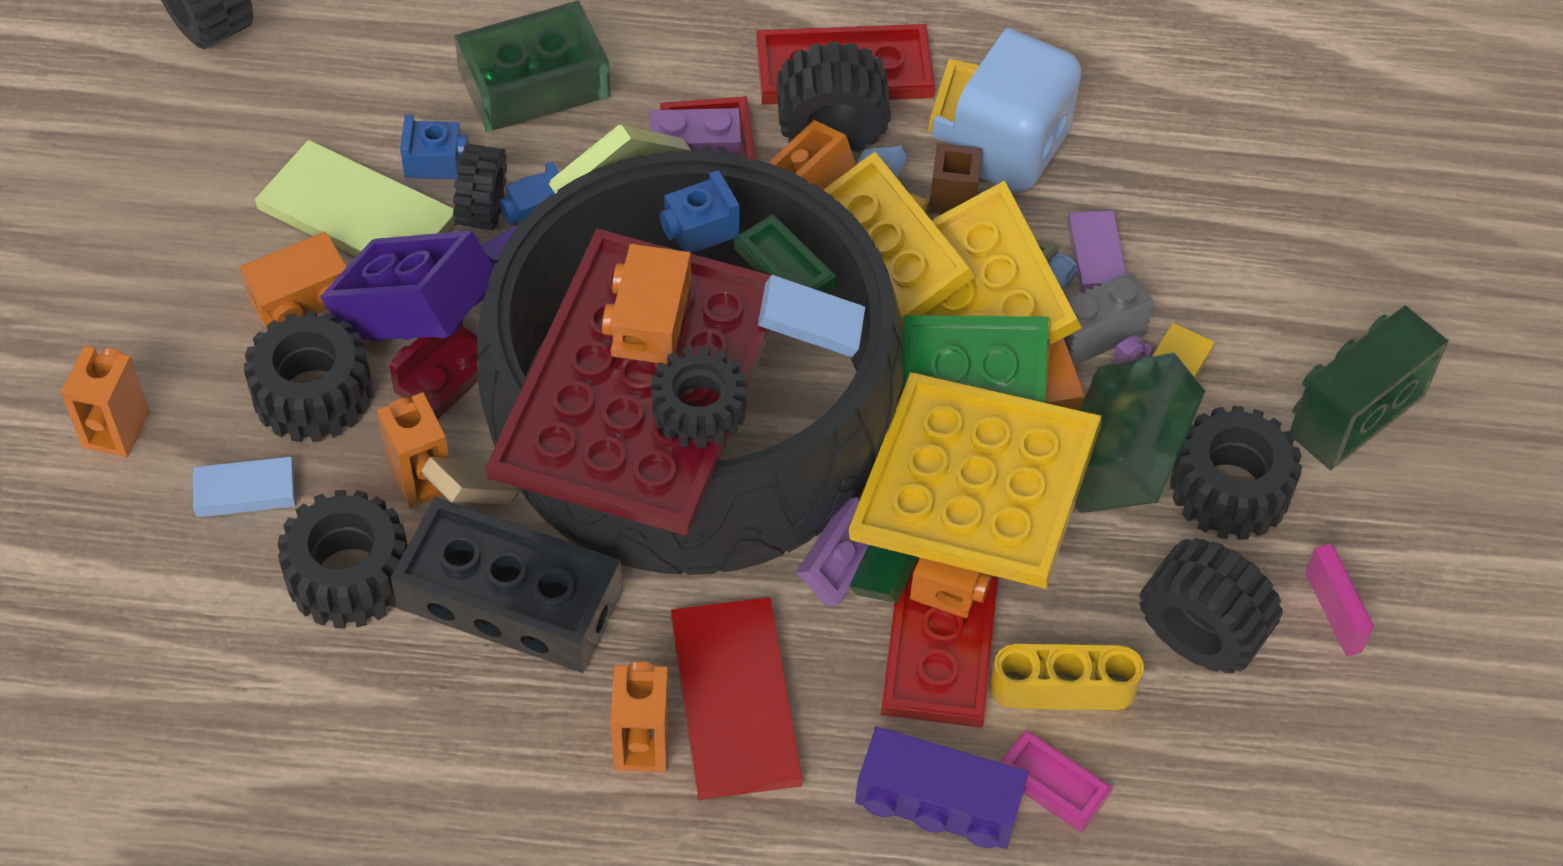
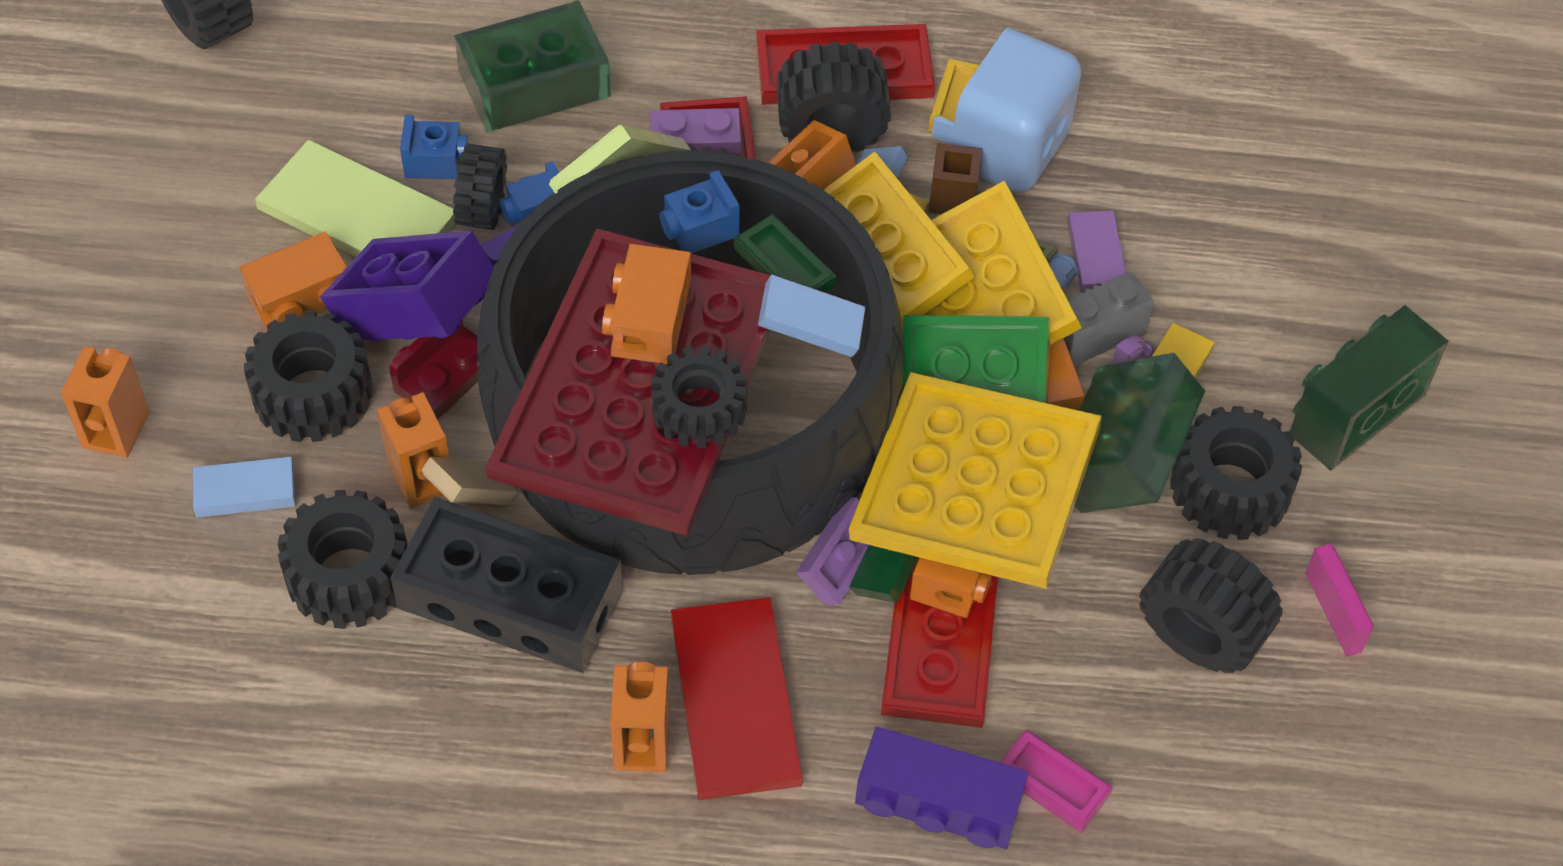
(1086, 663): yellow beam -> none

